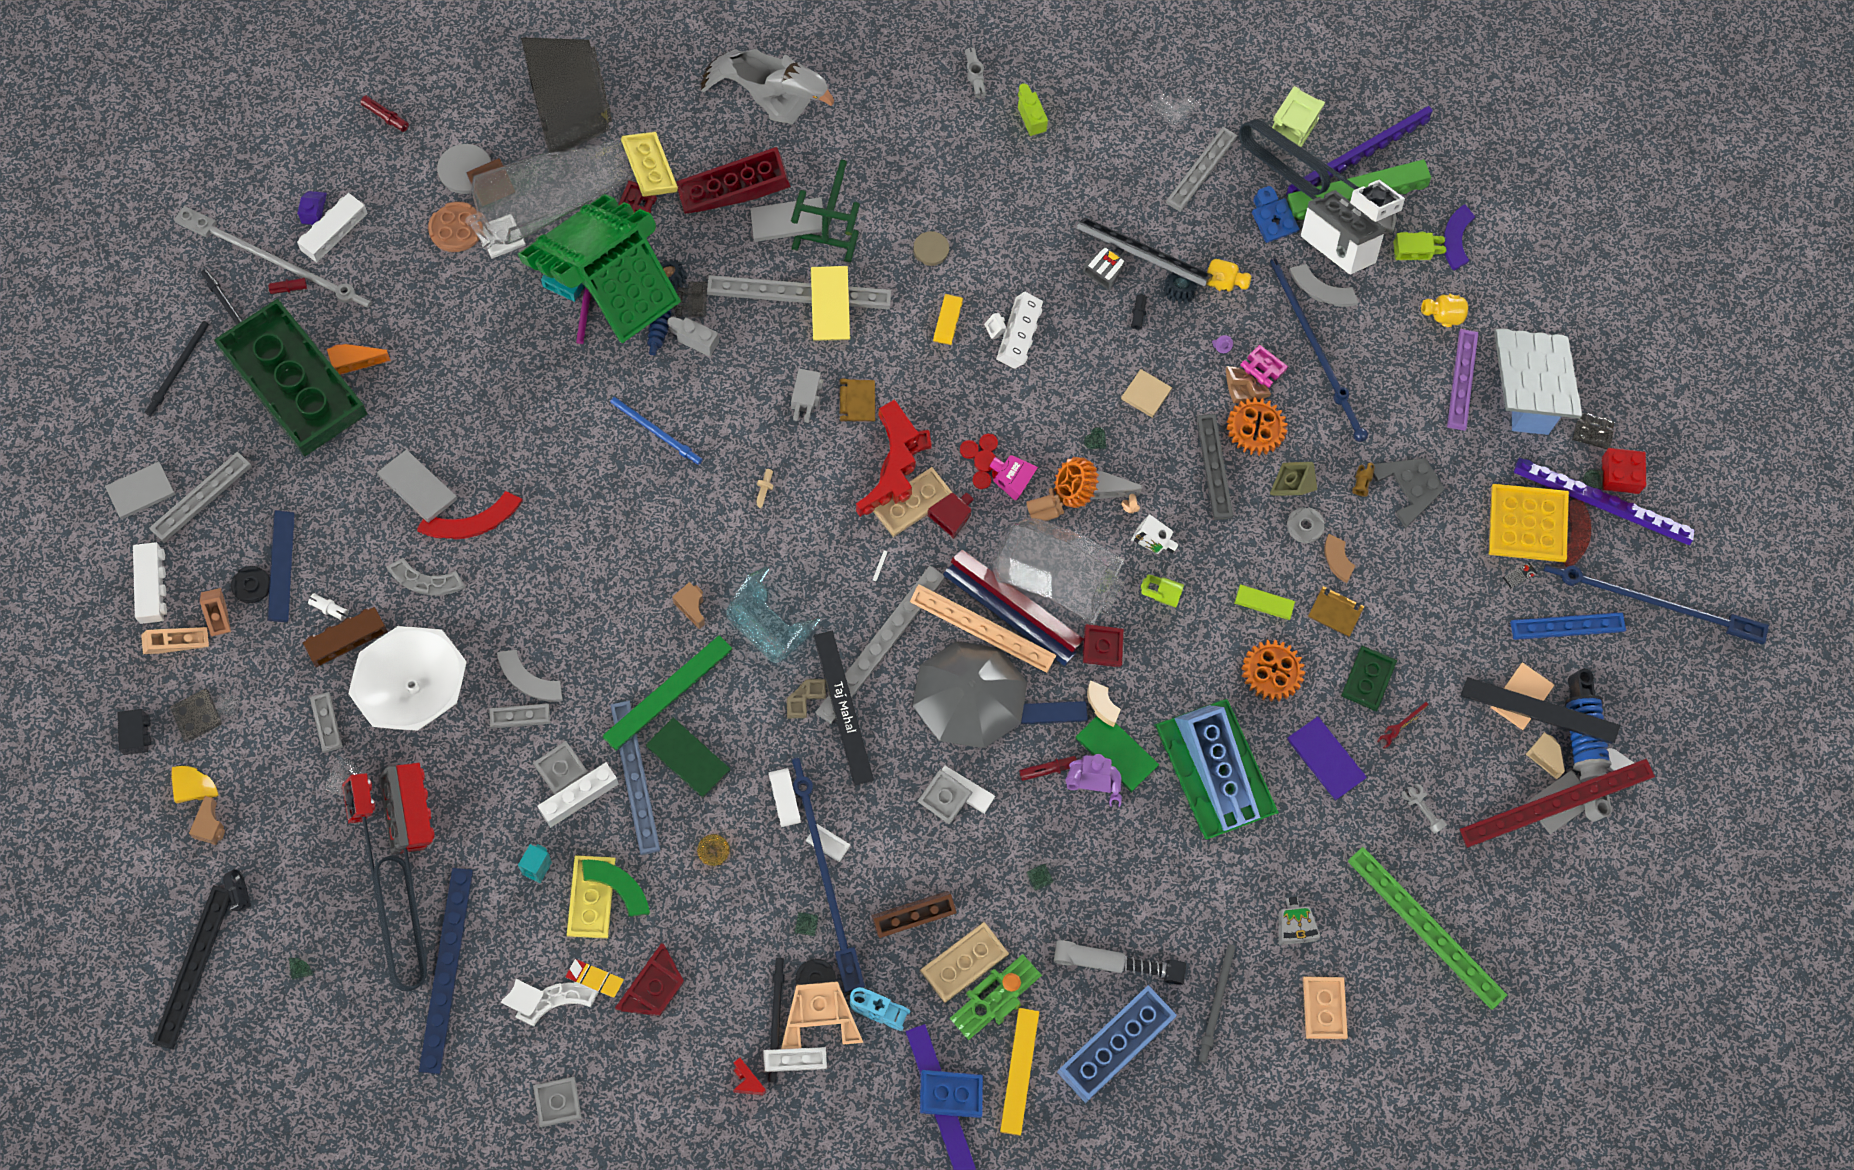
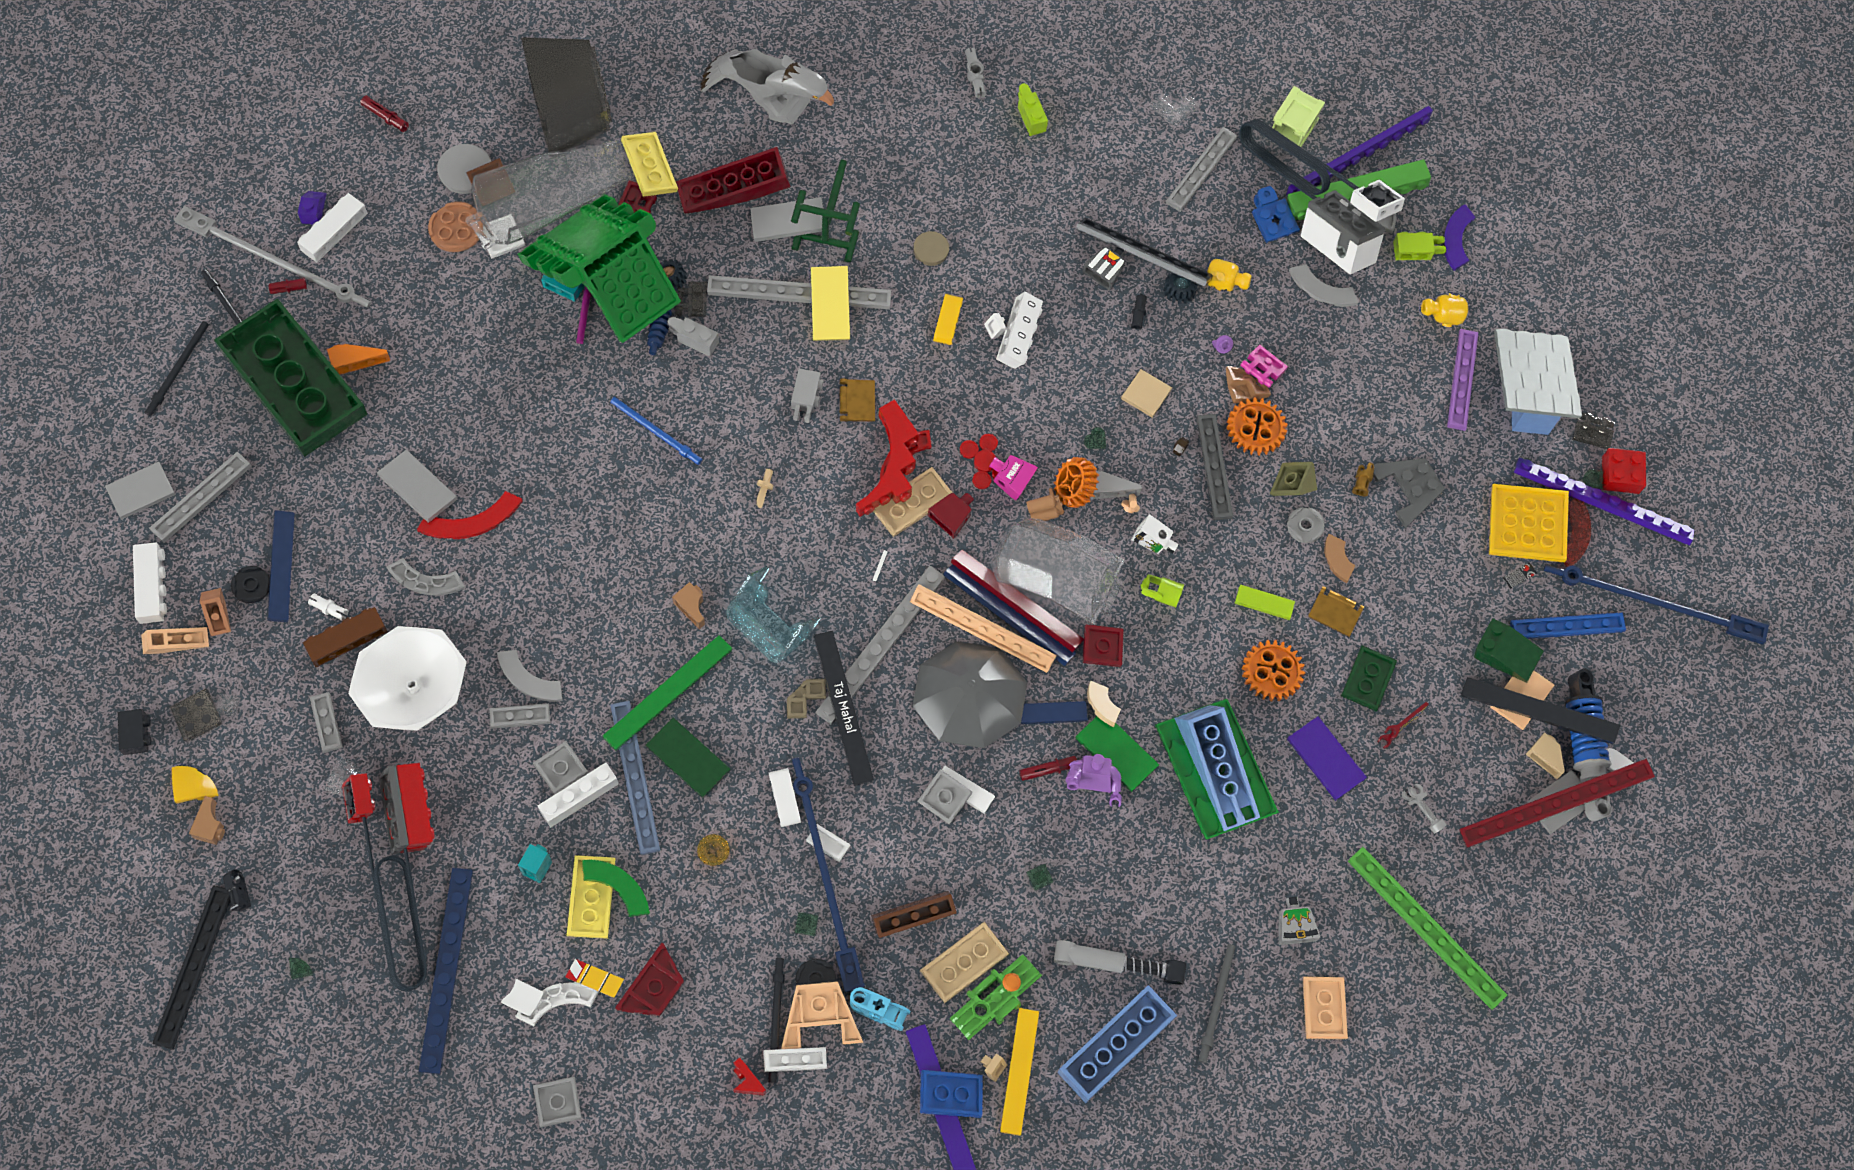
(994, 1066): none -> tan tile
(1180, 446): none -> dark brown tile
(1341, 393): dark blue bar -> none
(1508, 651): none -> dark green slope

